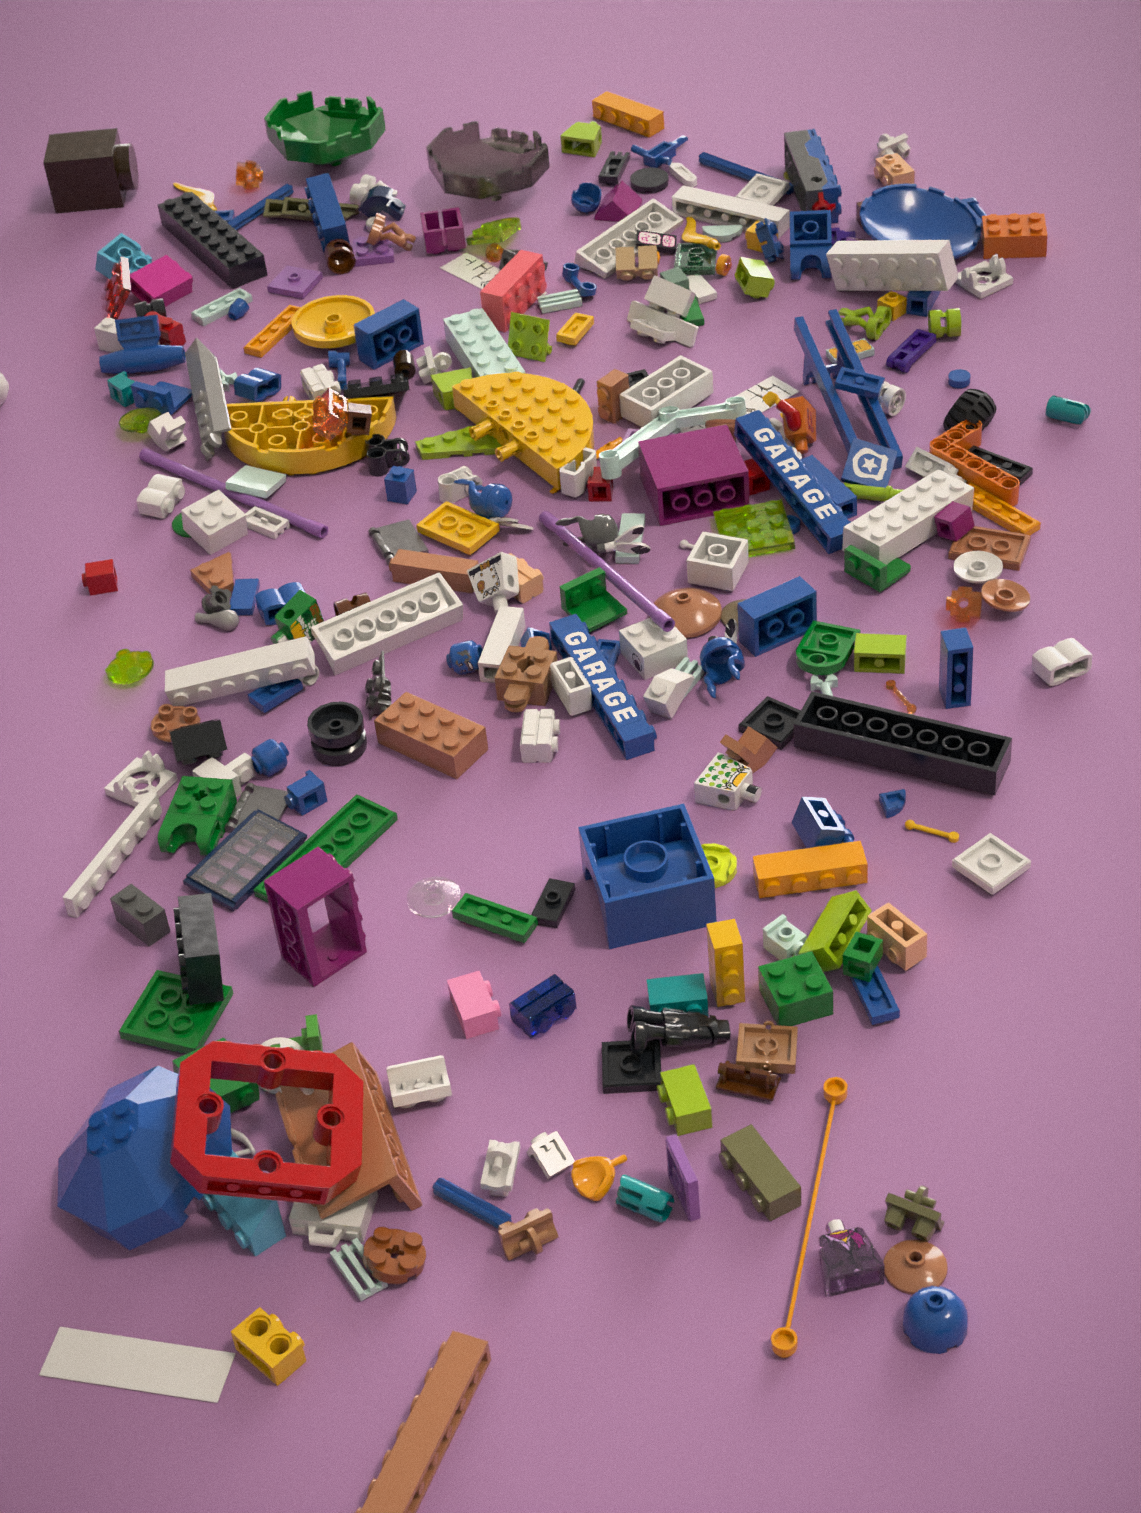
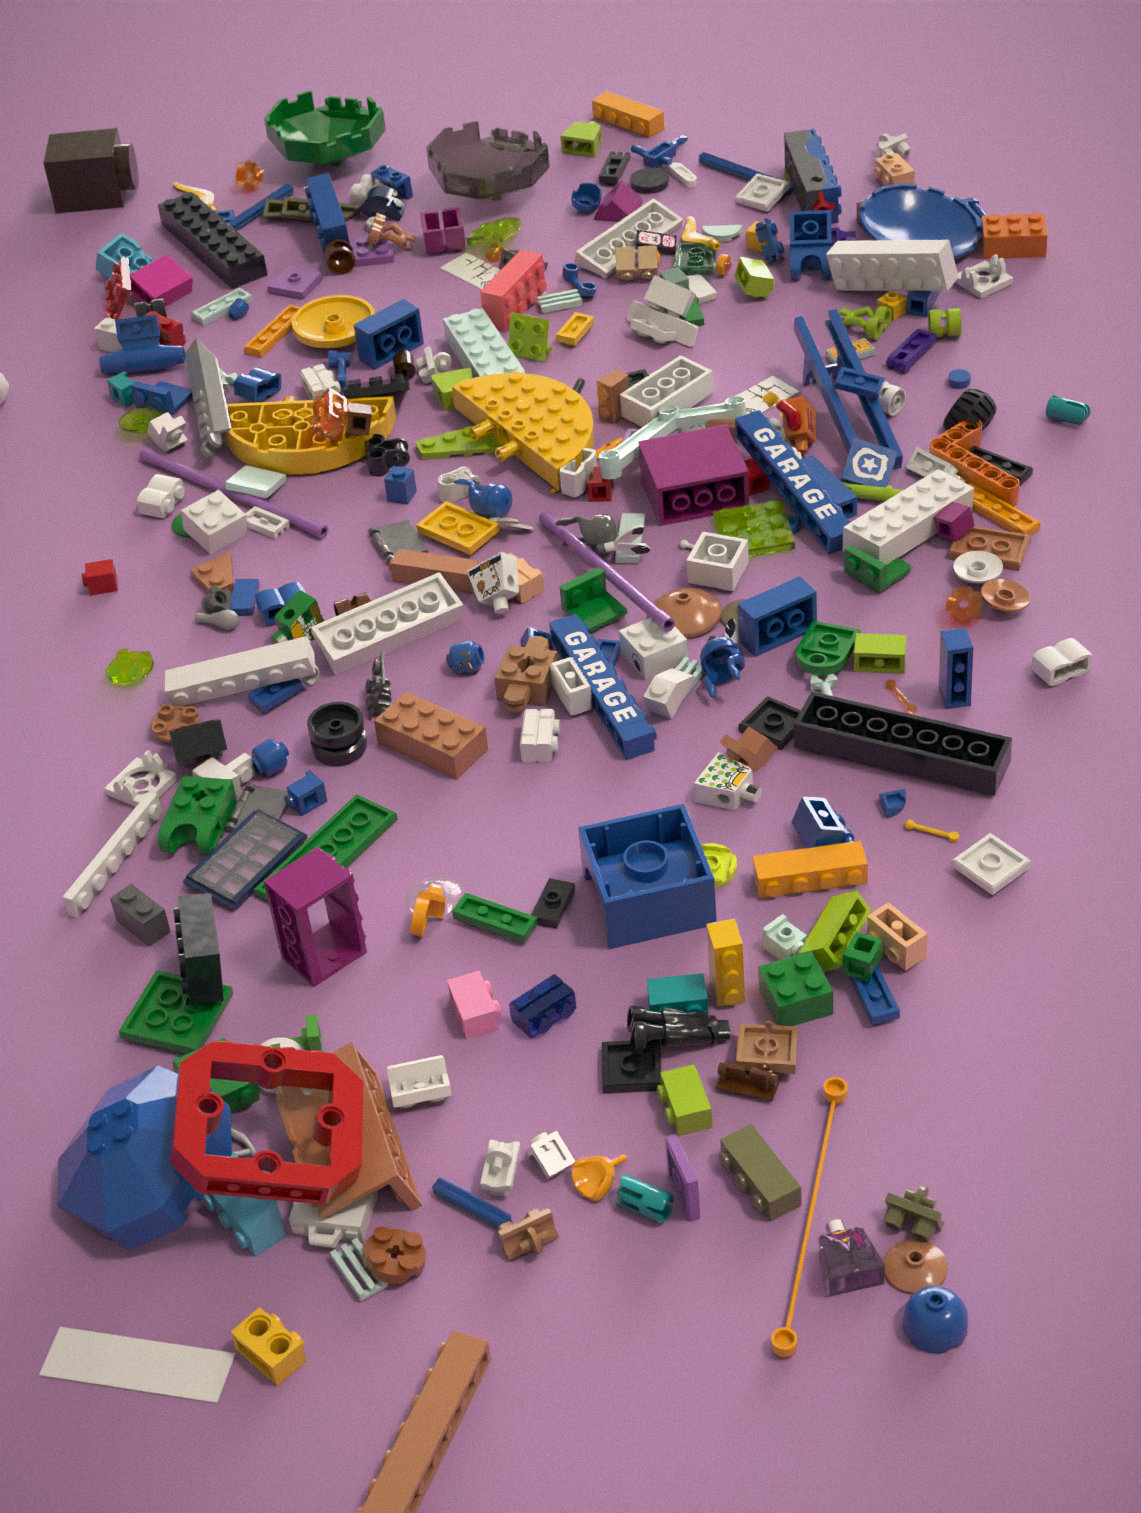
(394, 180): none -> blue bracket
(427, 903): none -> light orange piece
(505, 631): white brick -> none
(726, 209): white brick -> none

